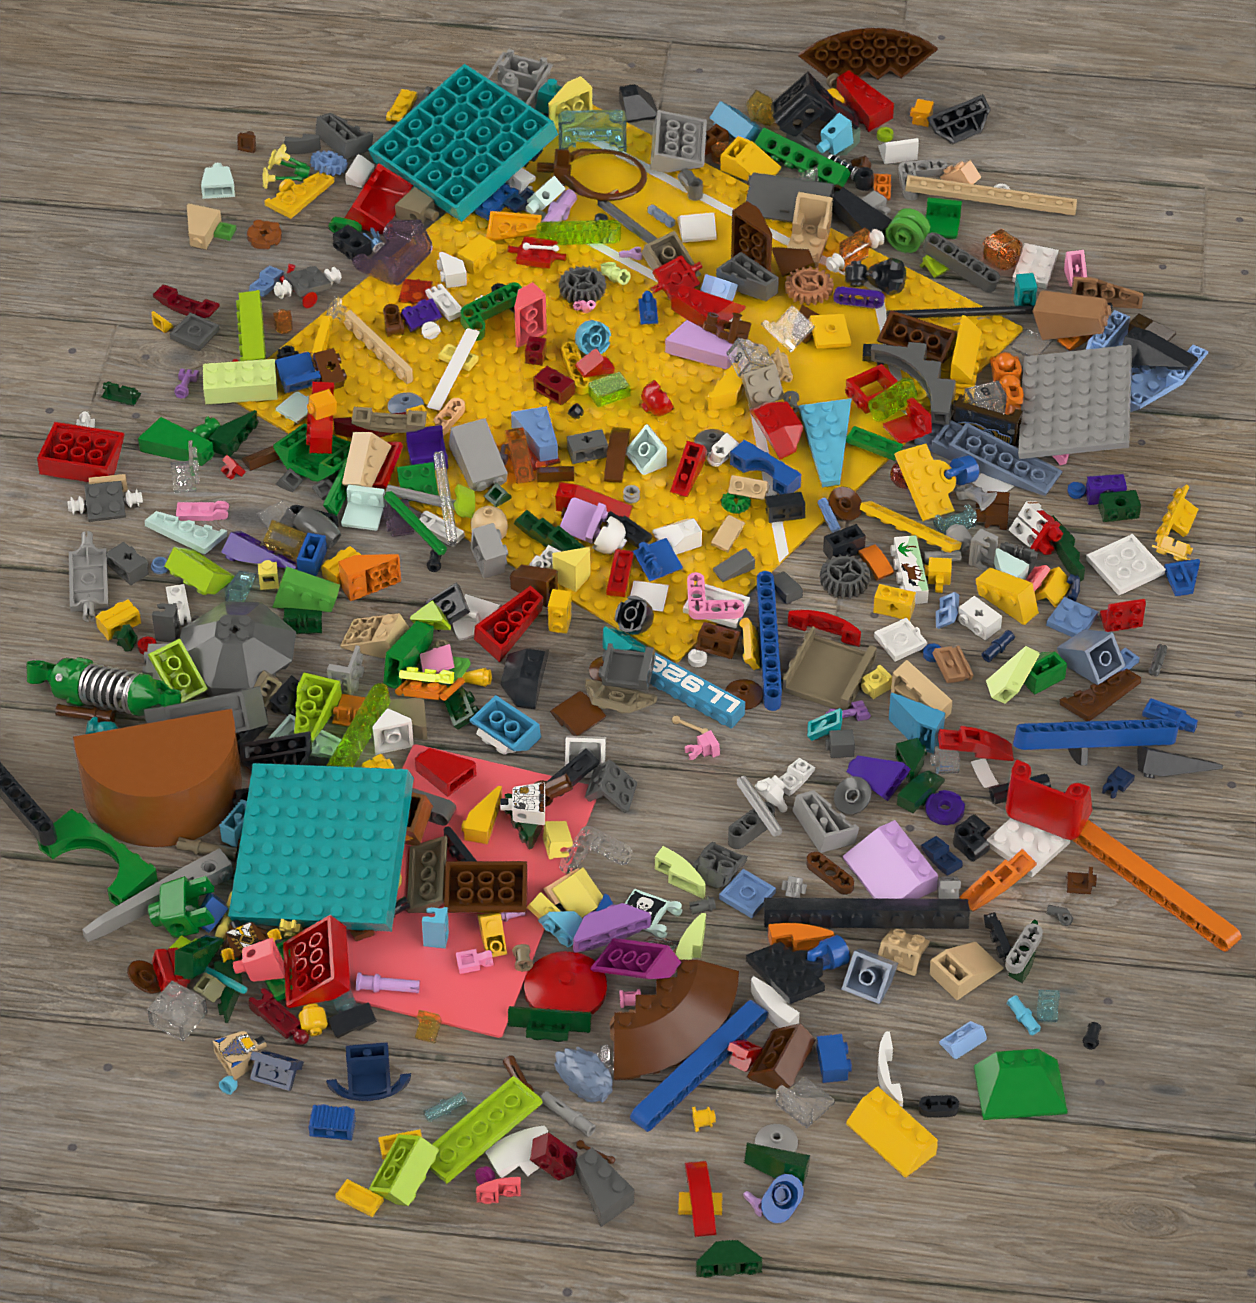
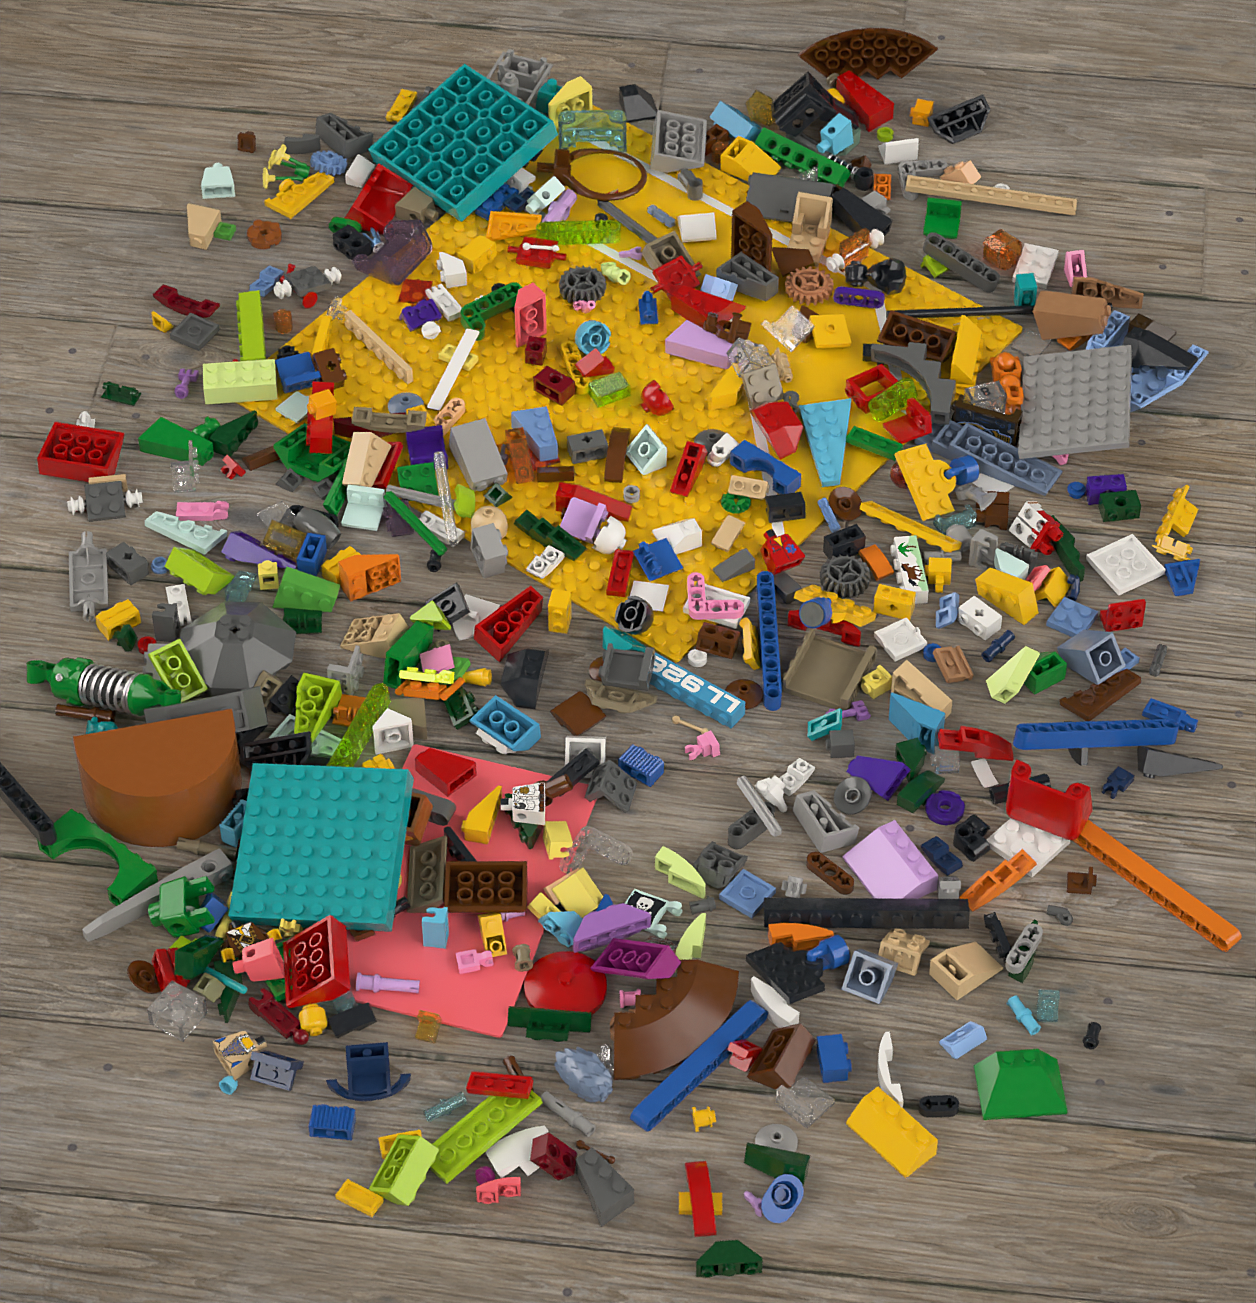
(392, 320): reddish brown piece -> none
(499, 1085): none -> red plate
(540, 578): reddish brown slope -> none
(572, 567): light yellow slope -> none
(576, 411): black hinge -> none
(634, 533): black hinge -> none
(641, 765): none -> blue brick
(780, 552): none -> red torso
(823, 606): none -> yellow plate
(907, 230): bright green wheel -> none

